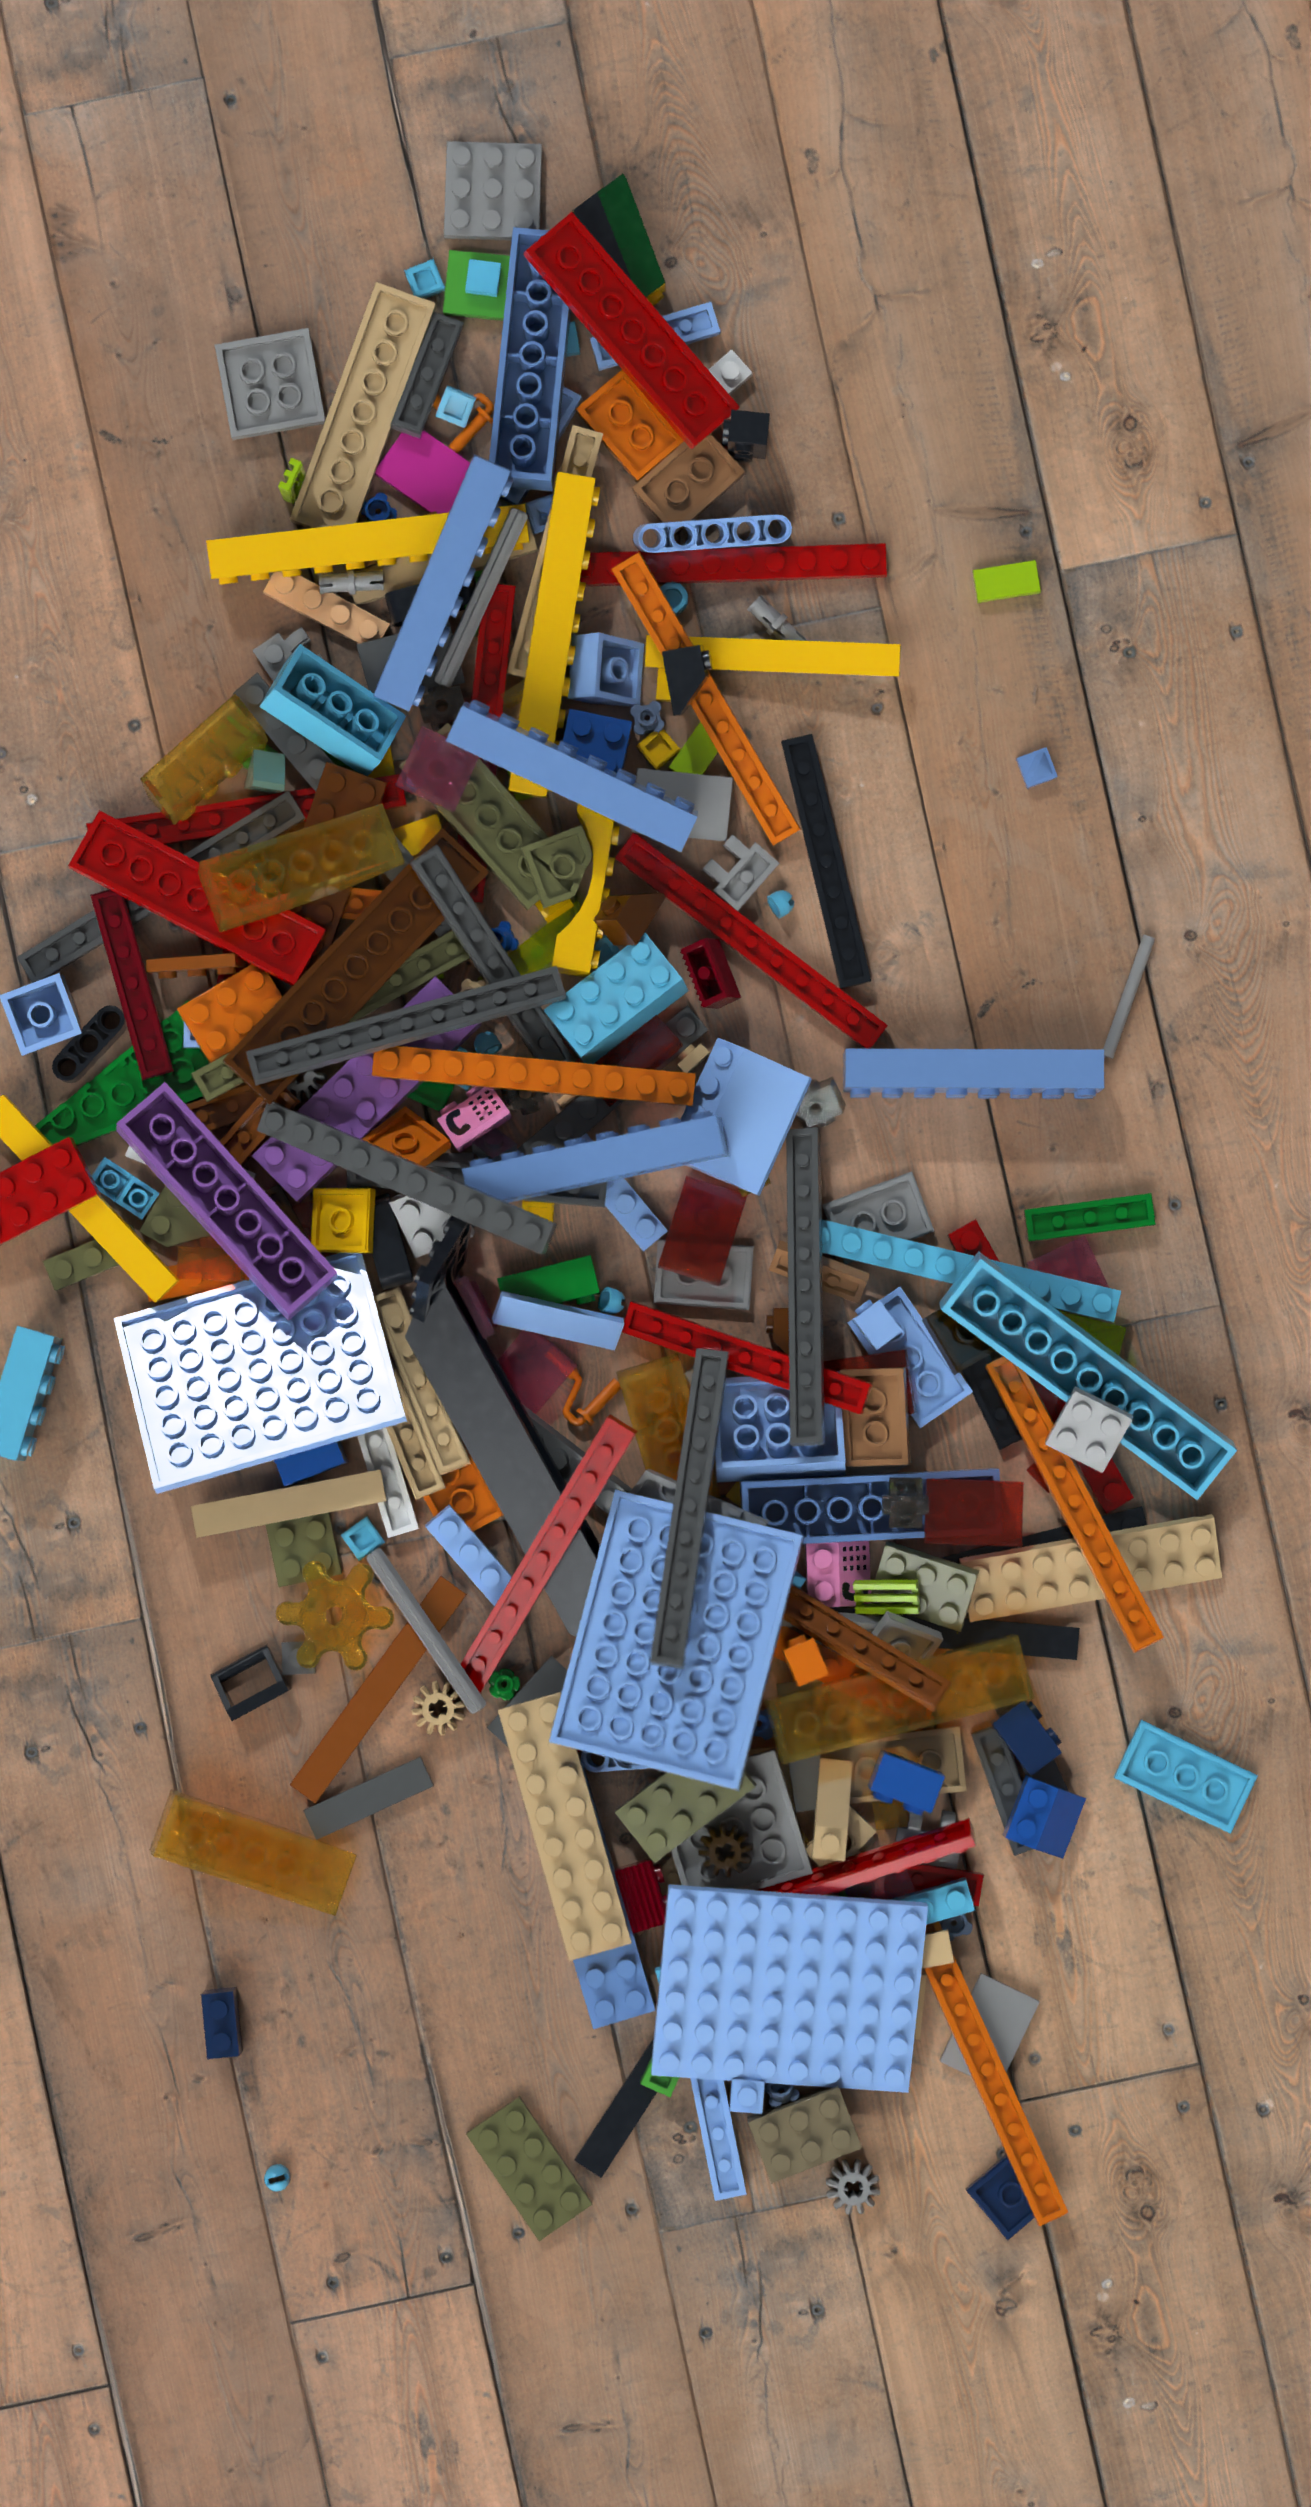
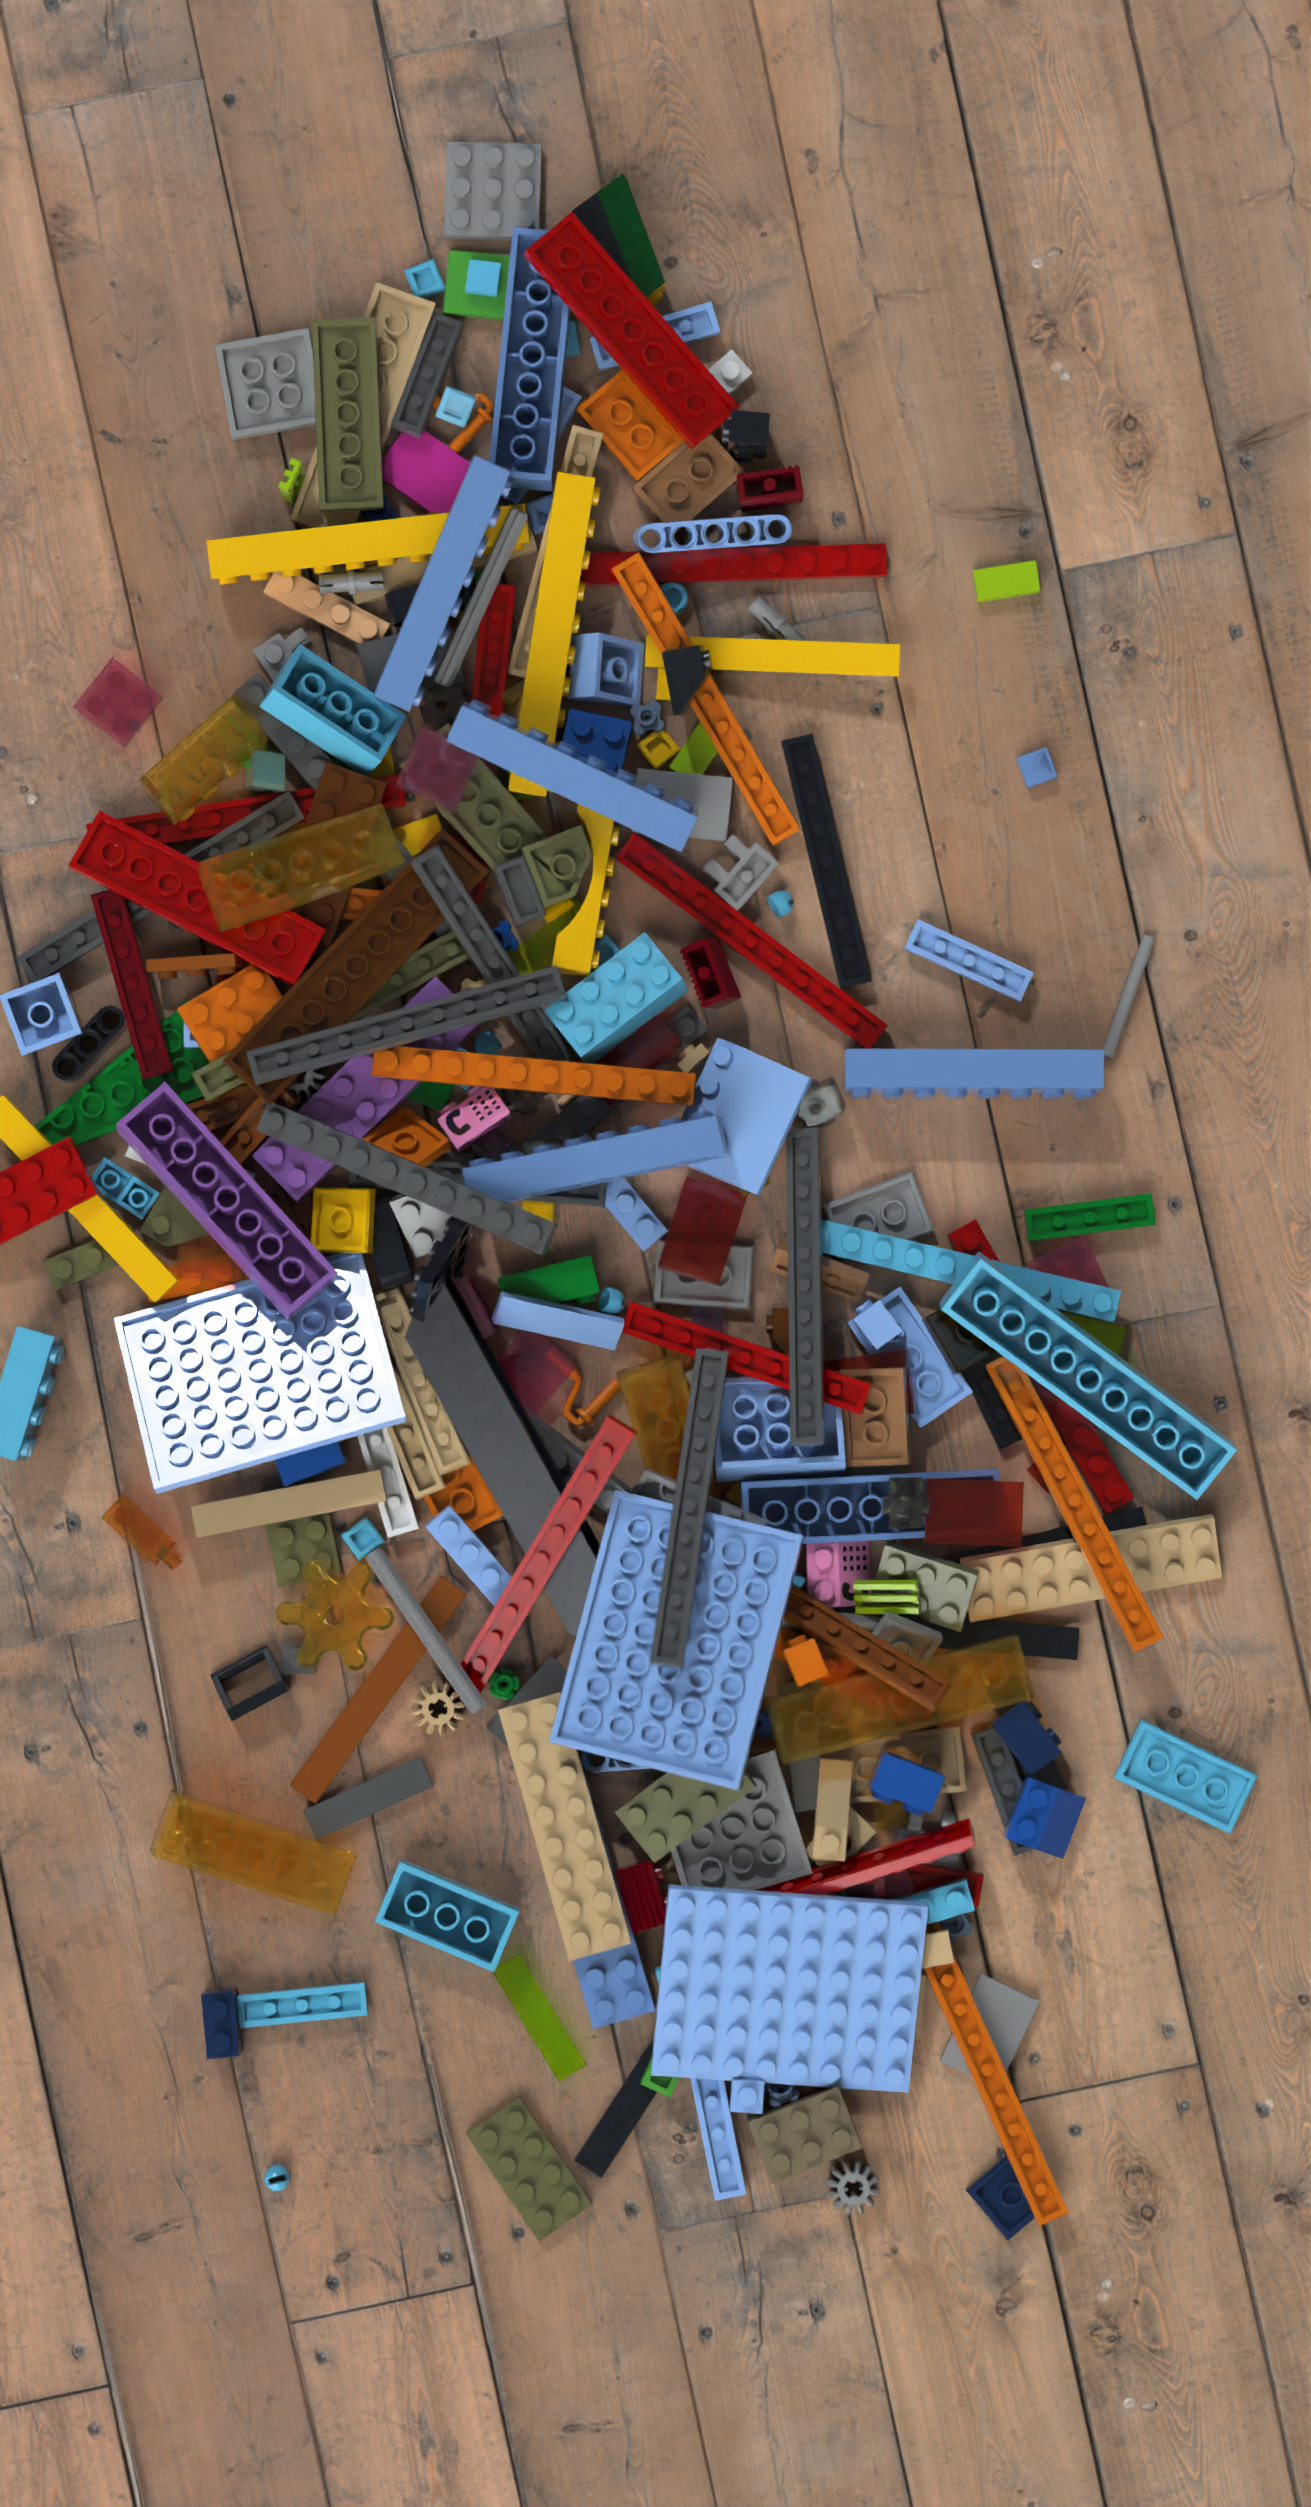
(118, 702): none -> clear pink plate
(141, 1532): none -> clear orange hinge
(302, 2004): none -> medium azure plate
(347, 414): none -> olive plate
(447, 1915): none -> medium azure brick
(519, 891): none -> dark grey tile
(539, 2017): none -> clear neon green tile
(627, 916): reddish brown slope -> none
(708, 1316): none -> clear purple tile
(731, 1859): dark brown gear -> none
(769, 488): none -> dark red brick
(968, 960): none -> light blue plate
(1088, 1429): light grey plate -> none

